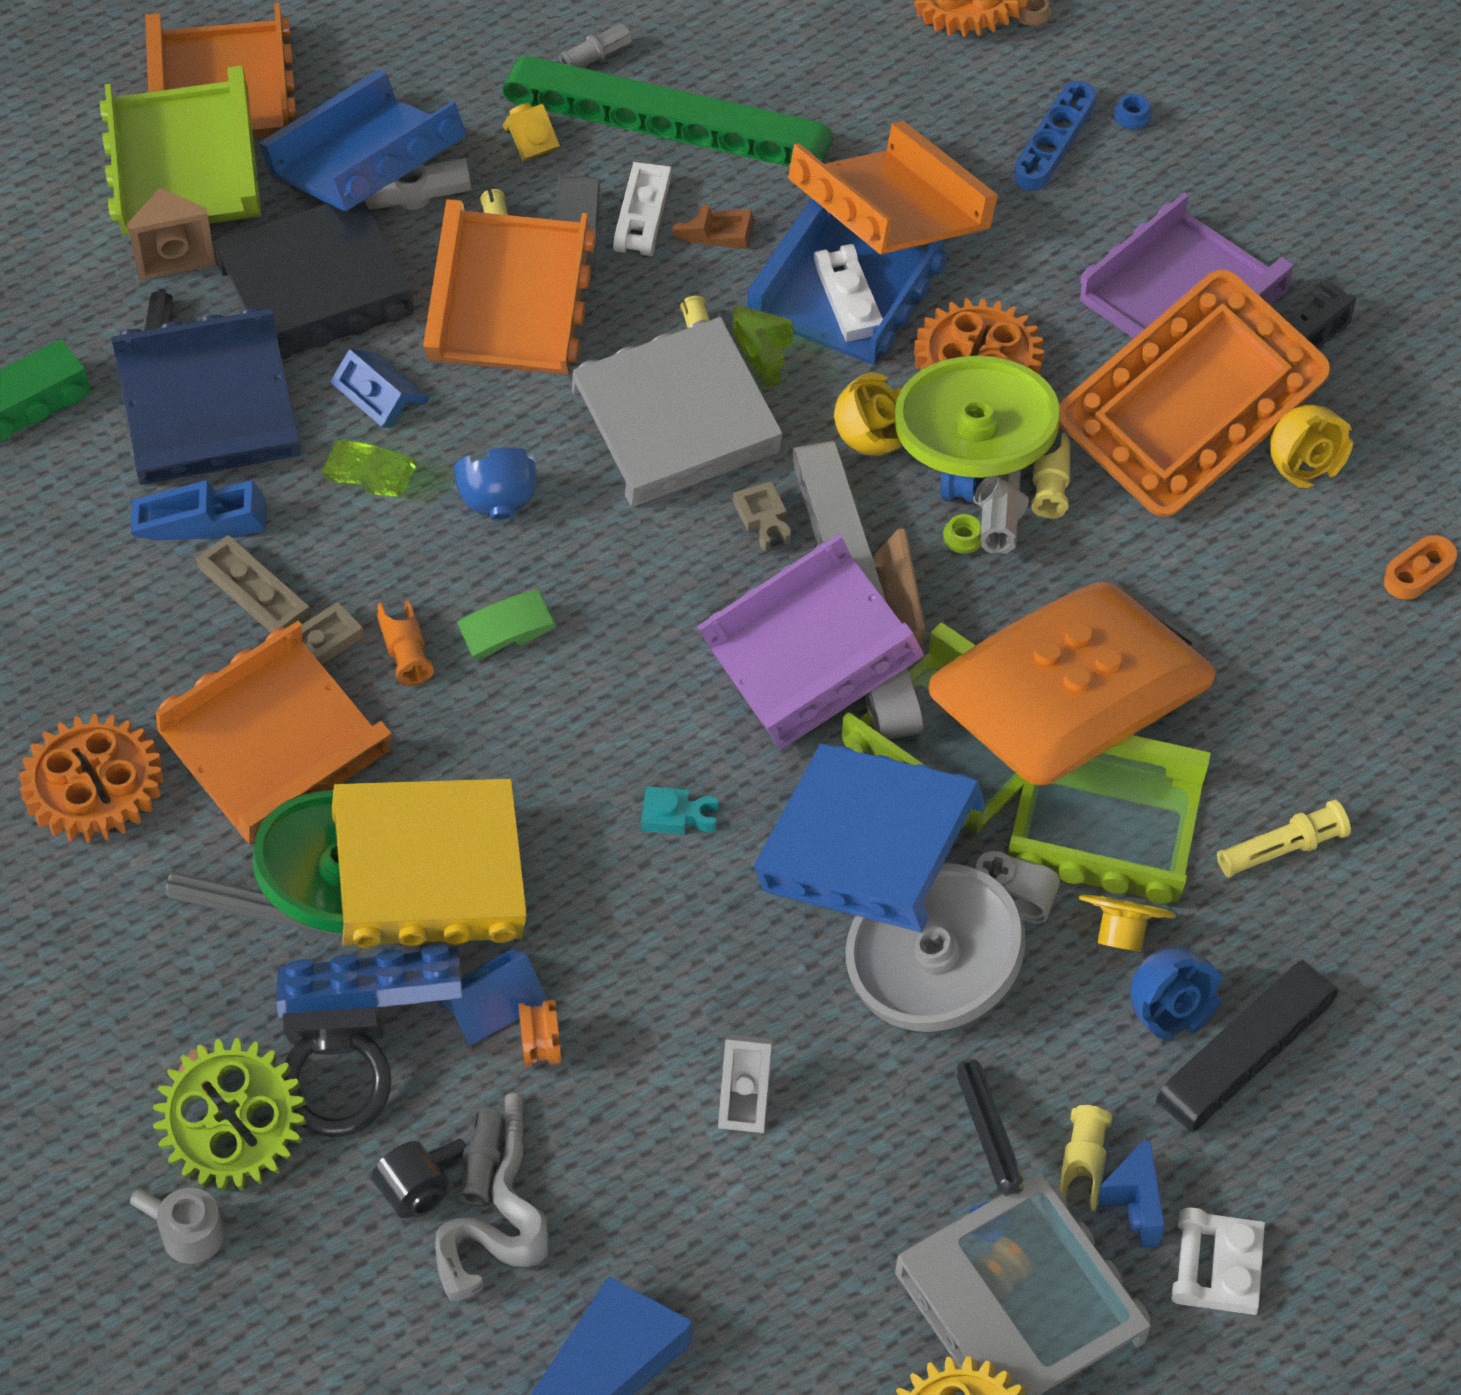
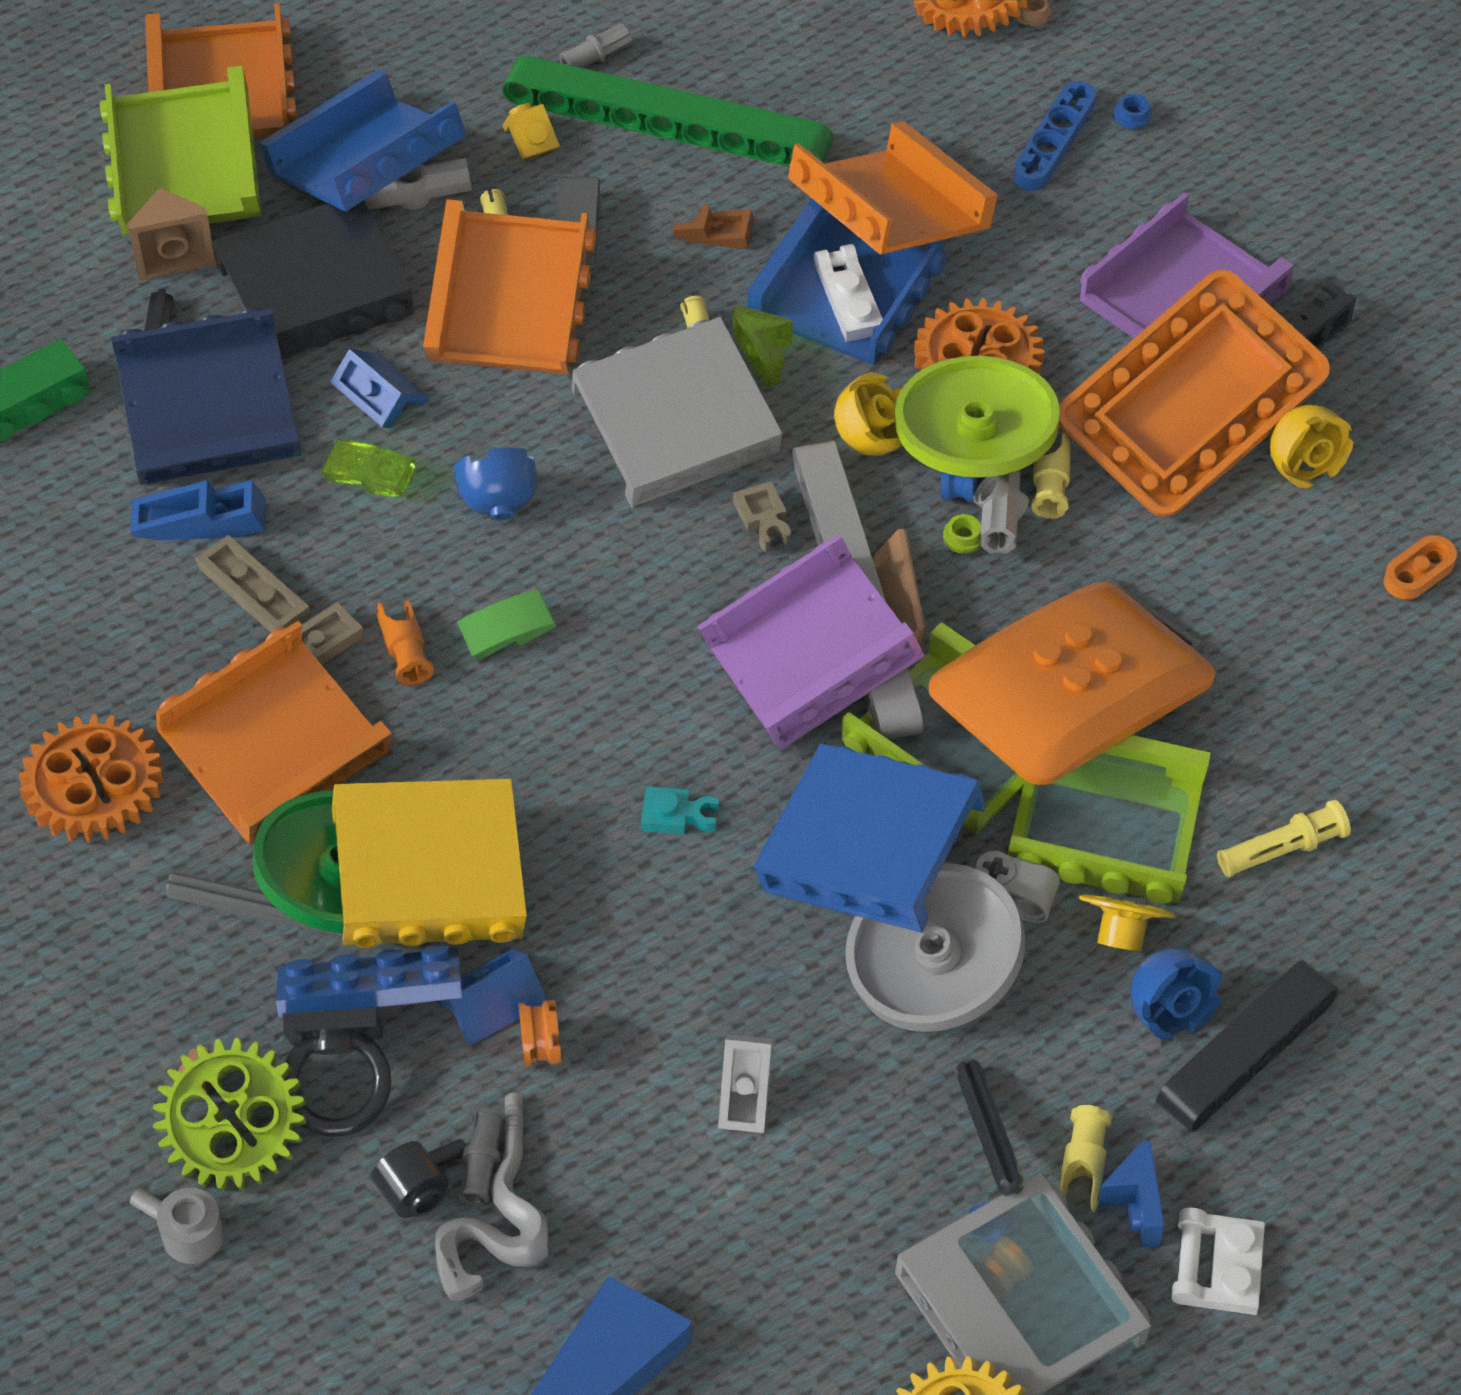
(642, 208): white plate -> none

